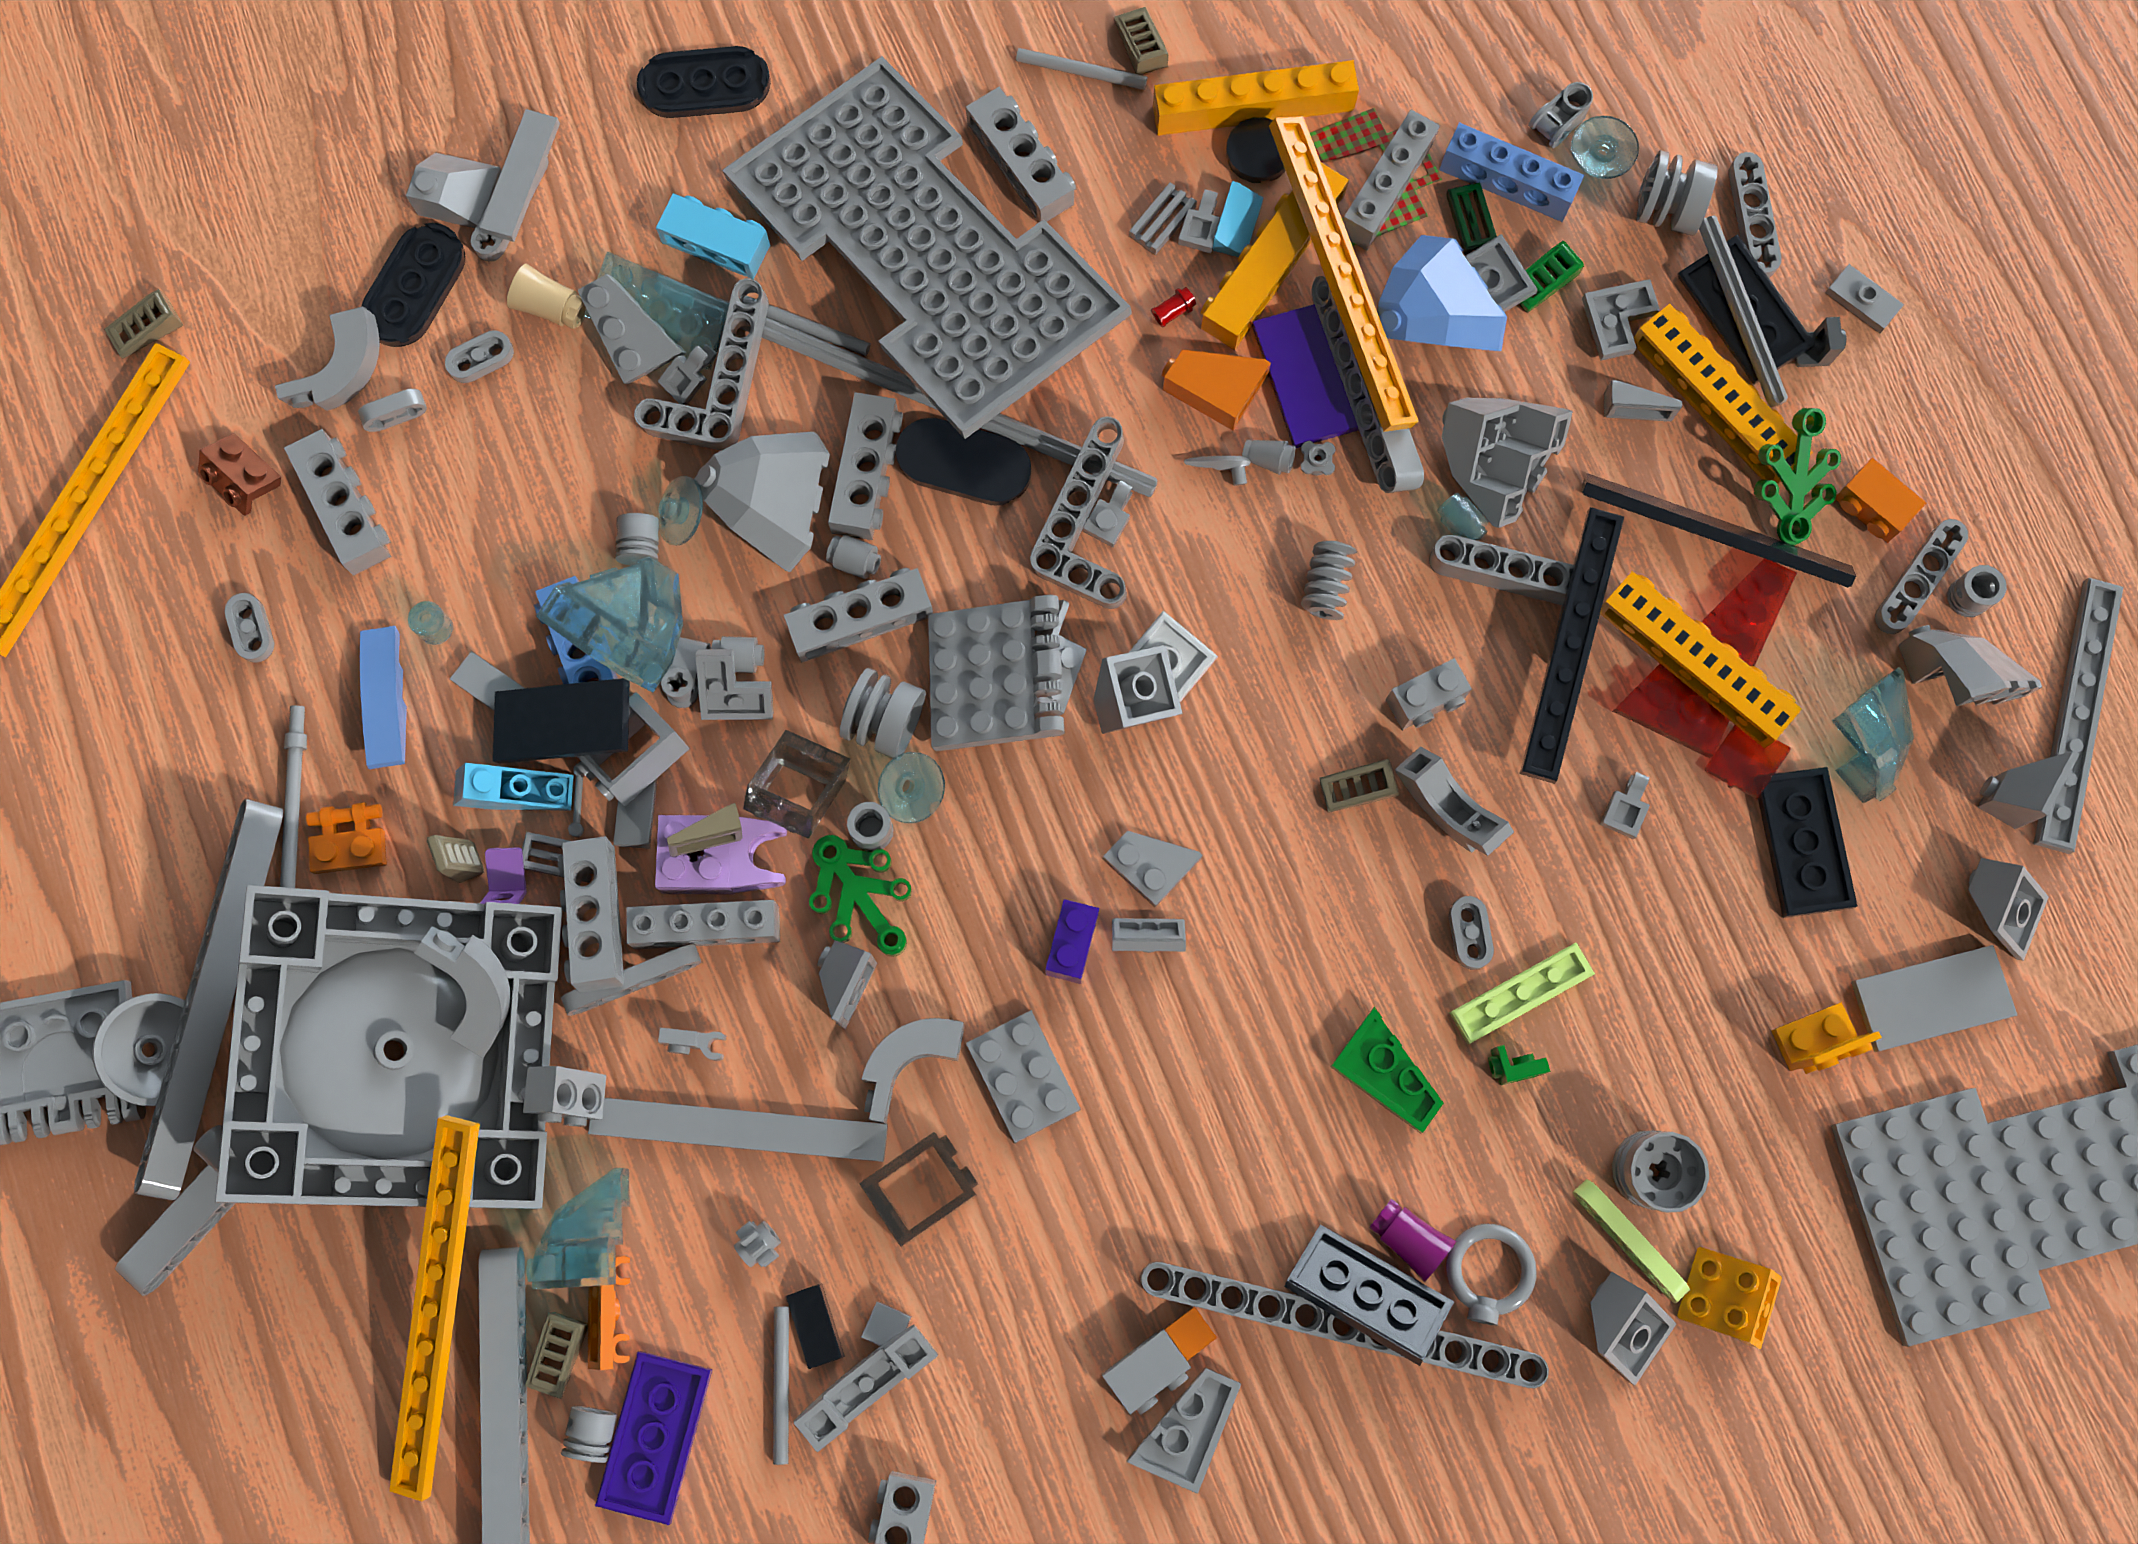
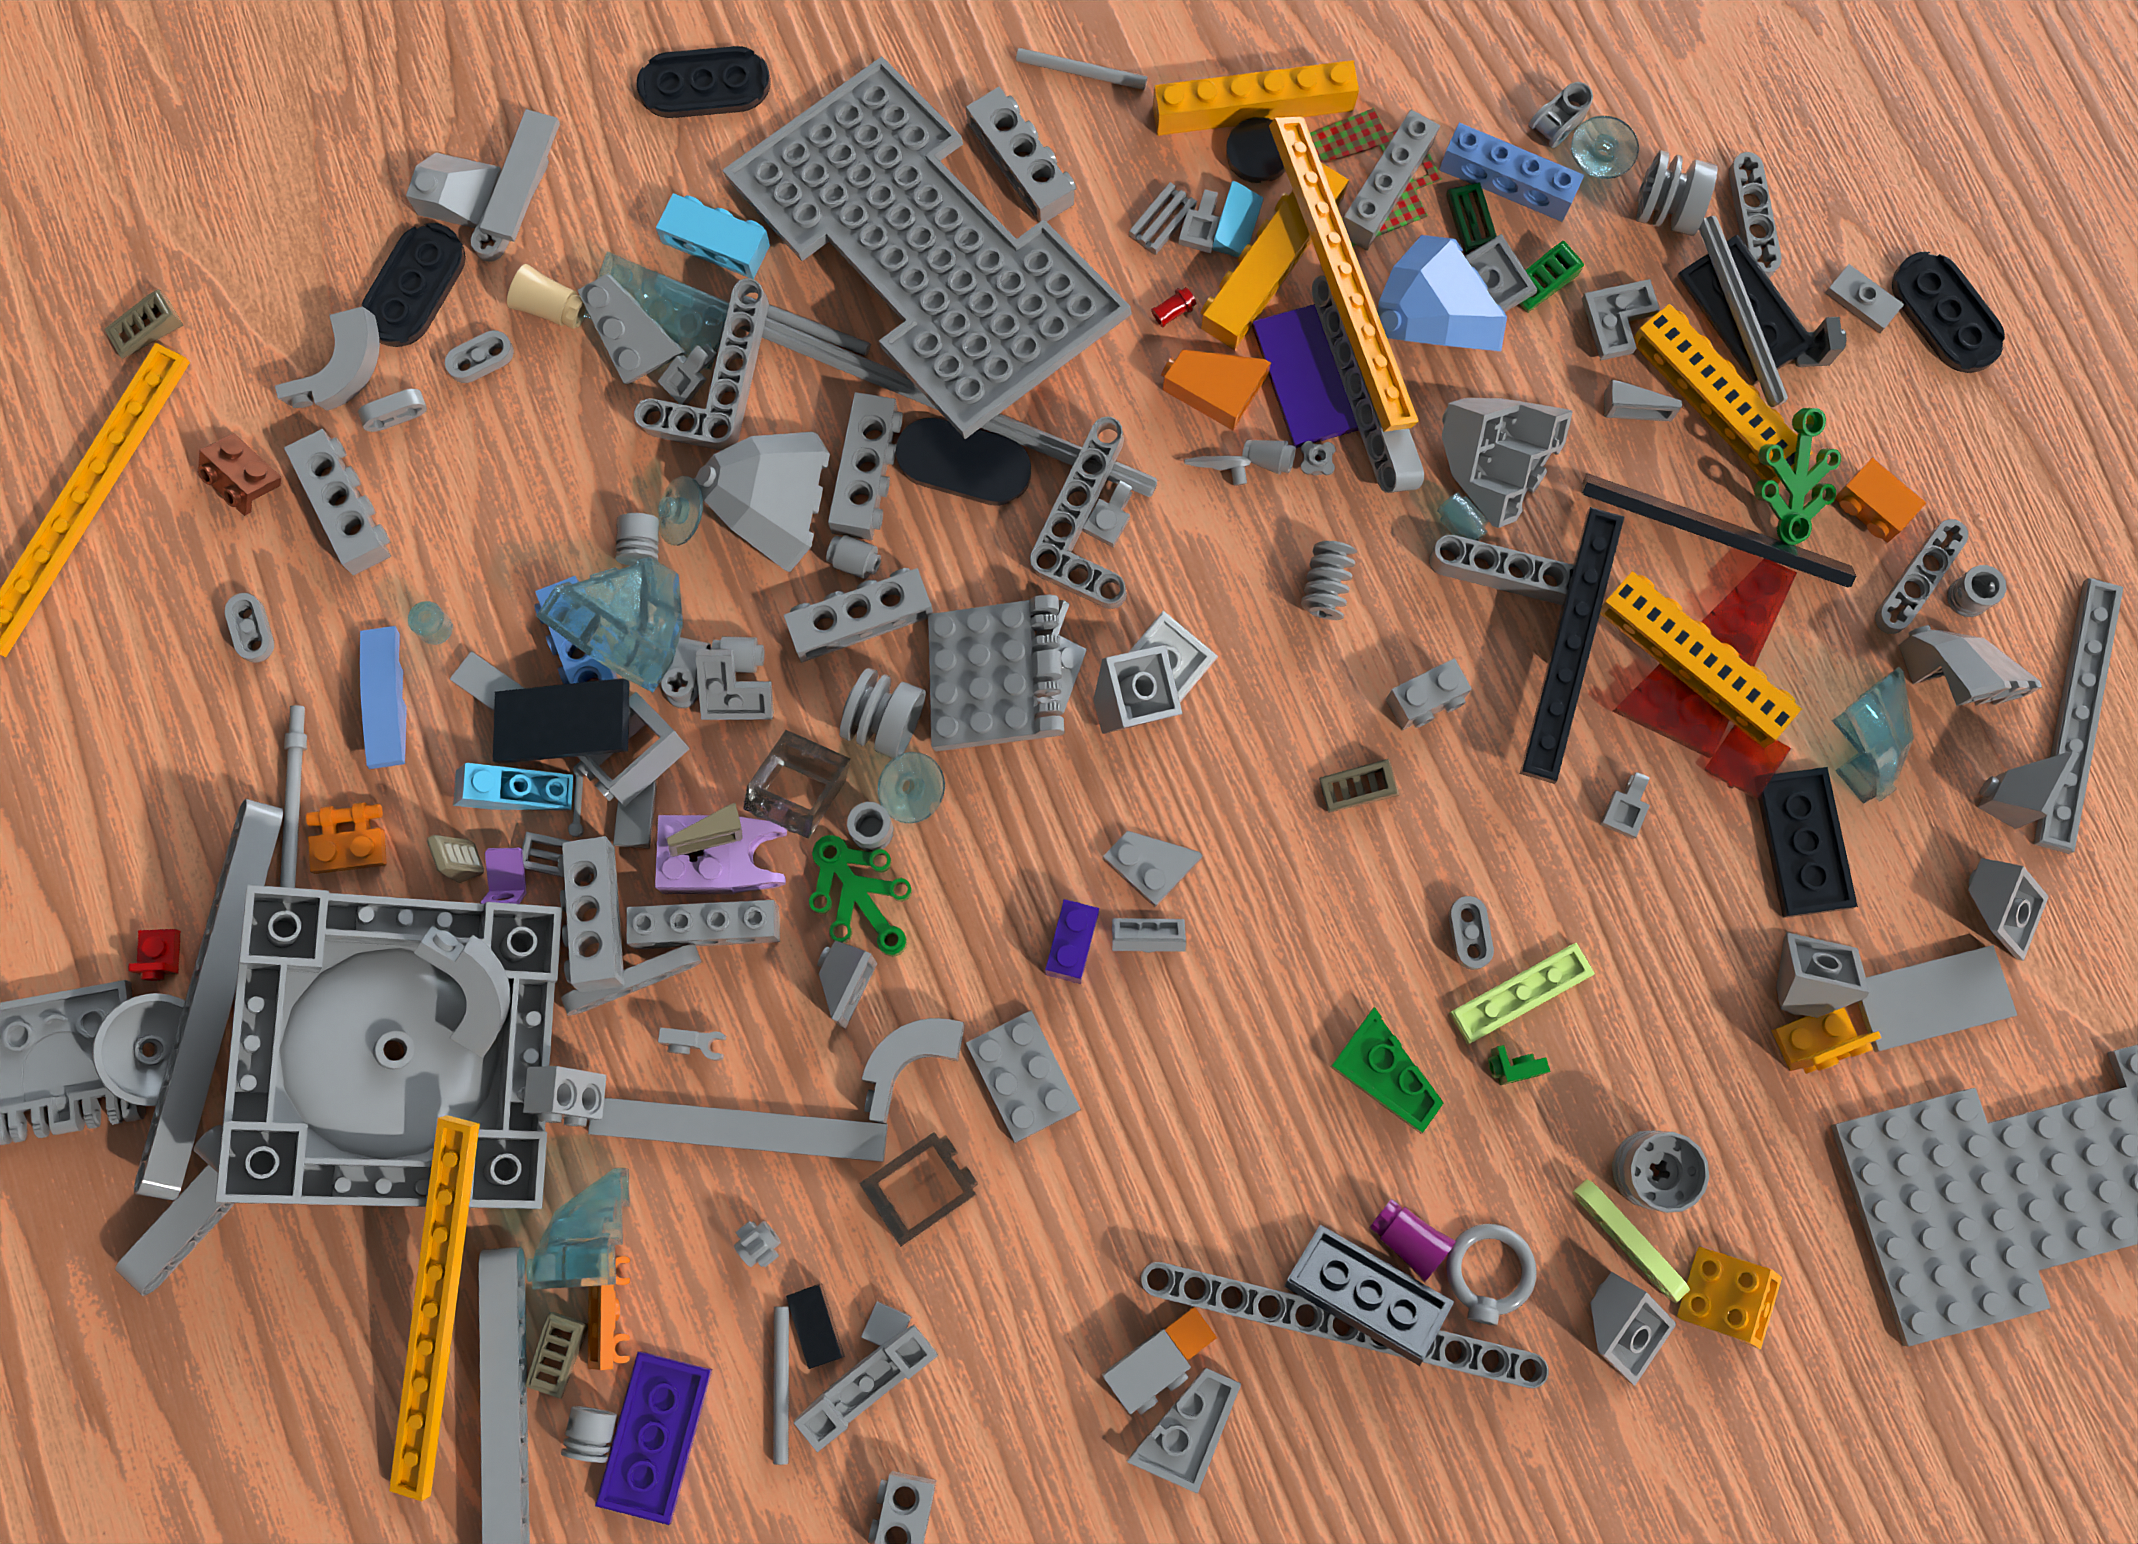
(157, 954): none -> red bracket
(1149, 61): dark tan slope -> none
(1449, 805): light grey arch -> none
(1818, 976): none -> light grey slope
(1948, 312): none -> black tile

